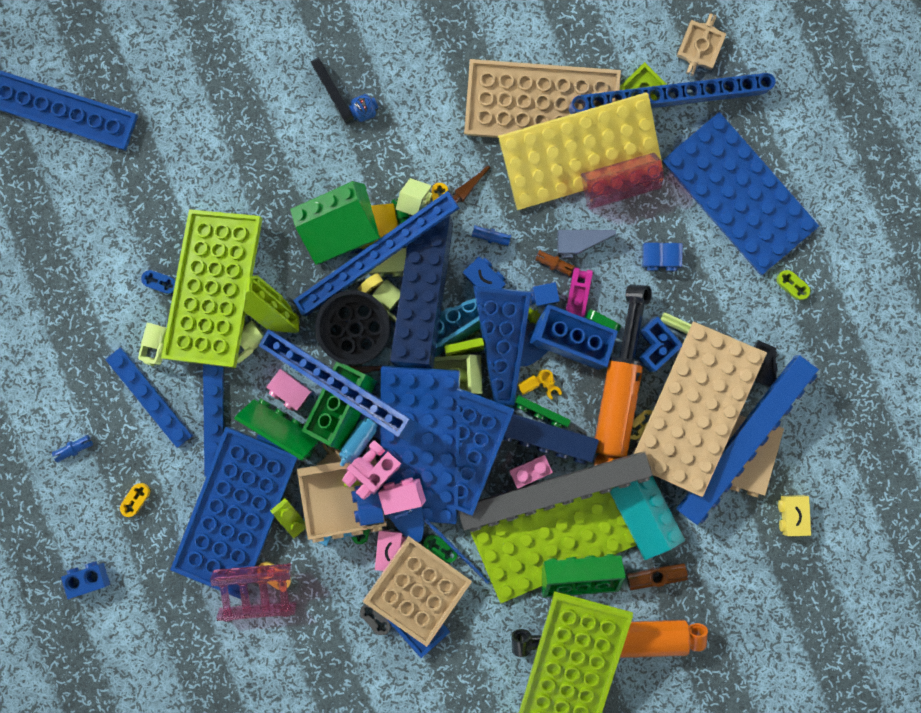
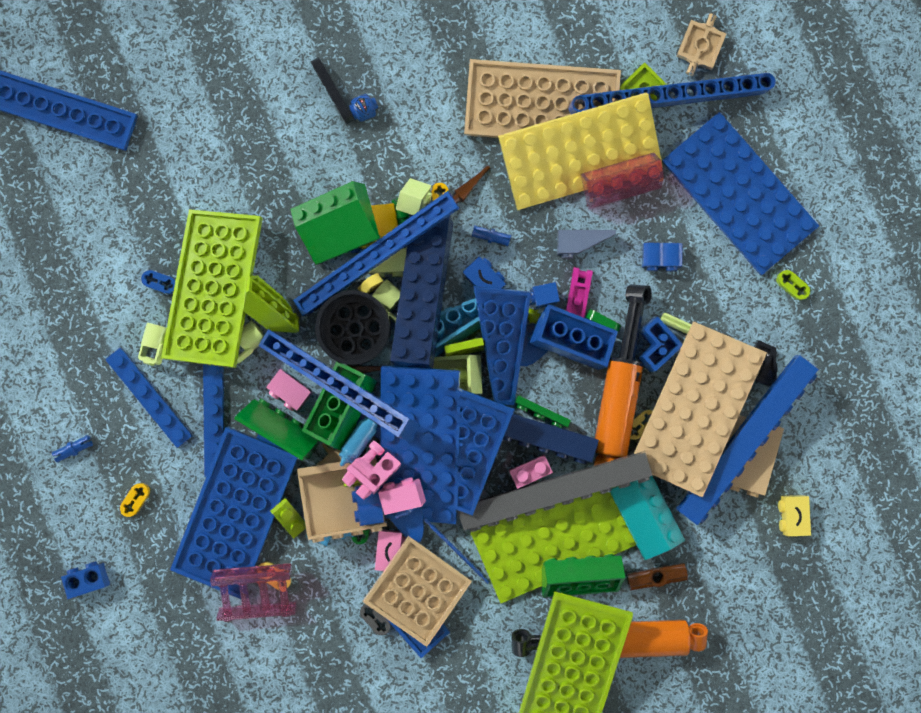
(438, 552): green beam -> none
(545, 377): yellow bar -> none
(554, 263): dark orange pin -> none

